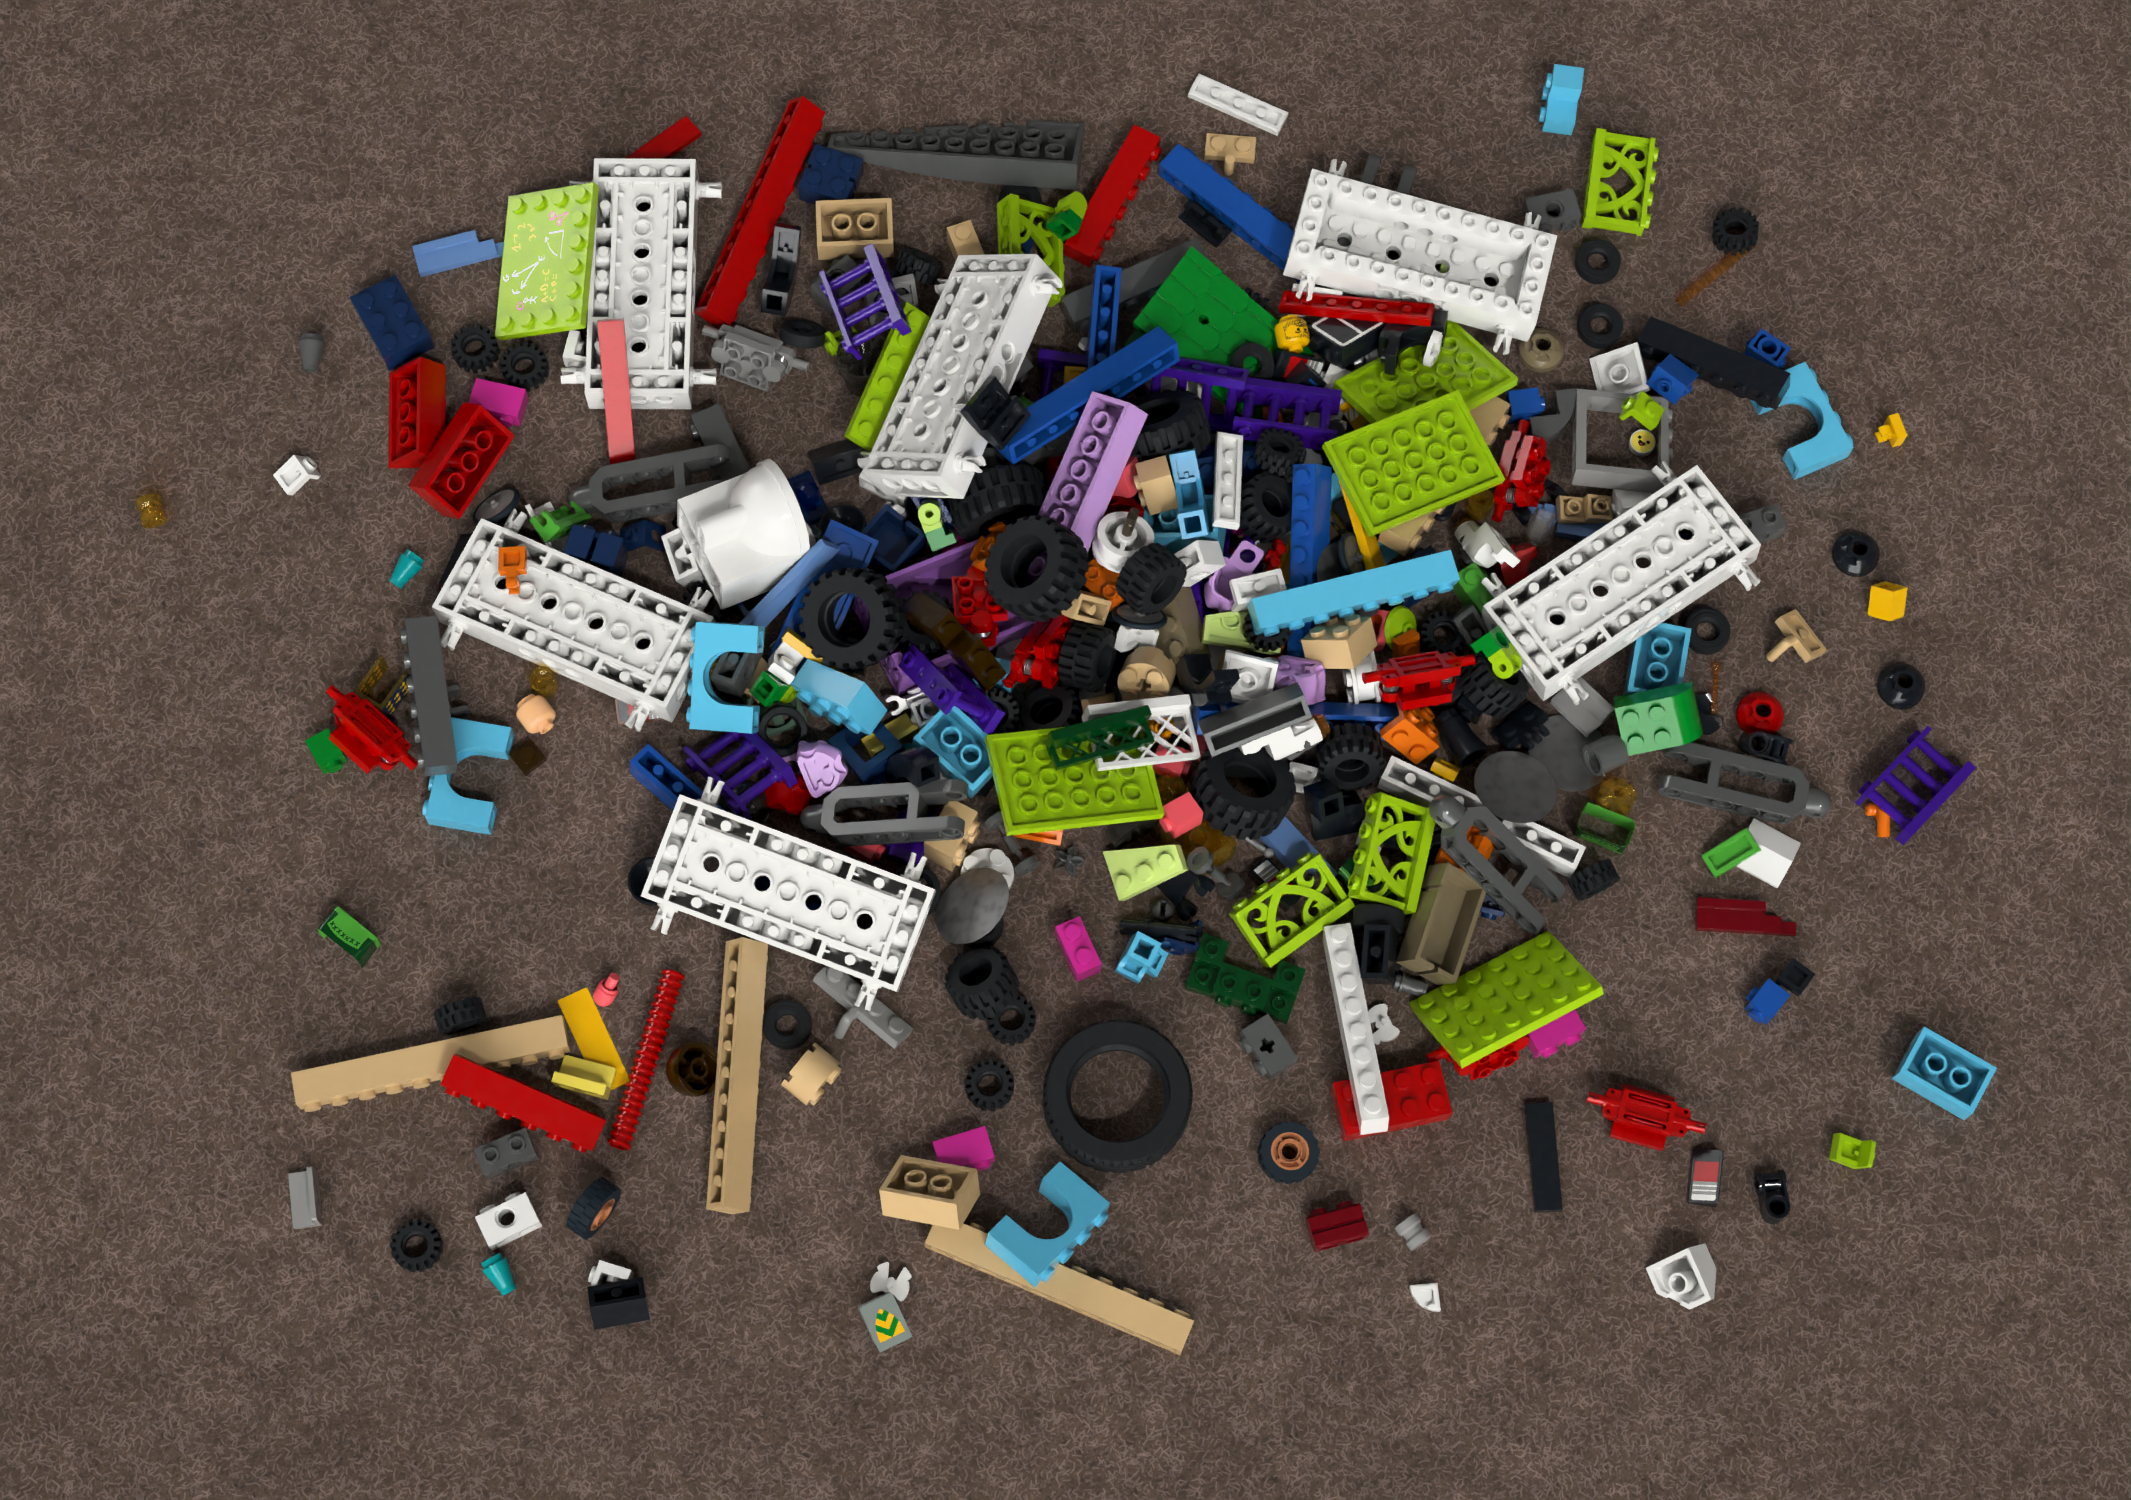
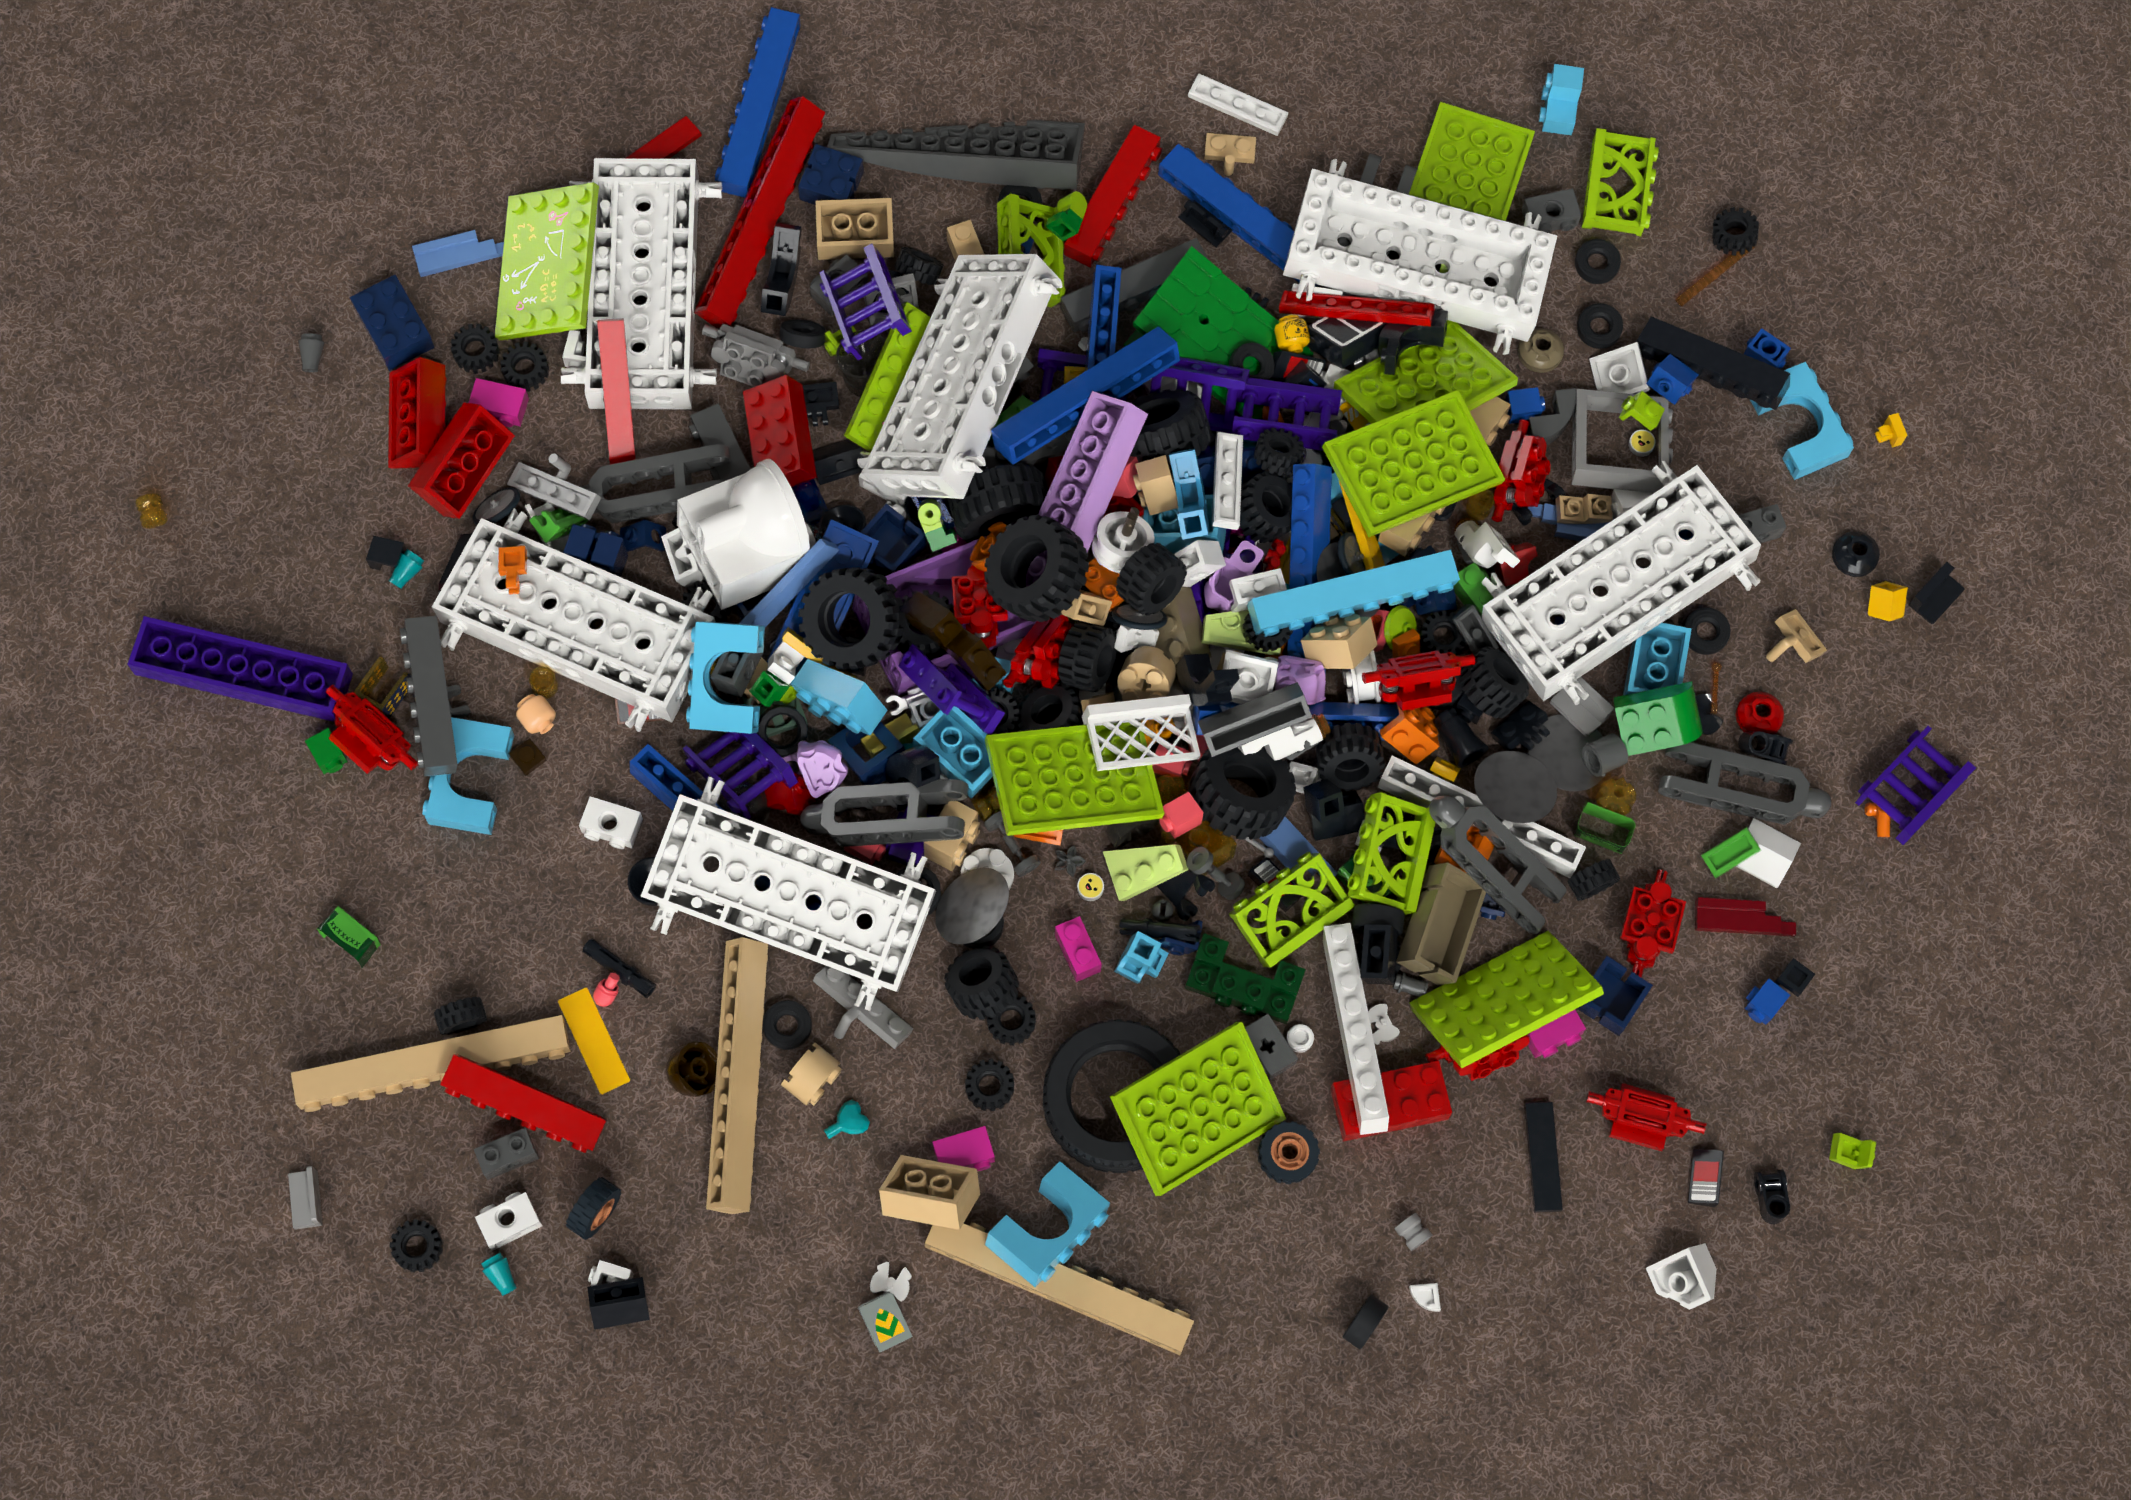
(237, 668): none -> dark purple brick
(296, 473): white bracket -> none
(384, 552): none -> black panel
(555, 489): none -> light grey plate
(585, 1077): light yellow panel -> none
(599, 812): none -> white brick
(628, 974): none -> black pin
(646, 1059): red piece -> none
(759, 101): none -> blue brick
(780, 428): none -> red brick
(820, 399): none -> black hinge
(849, 1120): none -> teal rock
(987, 805): none -> clear yellow wheel
(995, 413): black slope -> none
(1090, 887): none -> light yellow tile
(1097, 728): dark green fence -> none
(1198, 1108): none -> lime plate
(1300, 1038): none -> white tile
(1336, 1226): dark red brick -> none
(1365, 1321): none -> black tyre
(1433, 348): white tile -> none
(1436, 602): none -> dark blue bracket
(1472, 162): none -> lime plate
(1499, 652): leg -> none
(1540, 527): clear brick -> none
(1619, 998): none -> dark blue piece
(1651, 923): none -> red piece
(1893, 693): black piece -> none
(1937, 594): none -> black panel
(1944, 1073): medium azure brick -> none

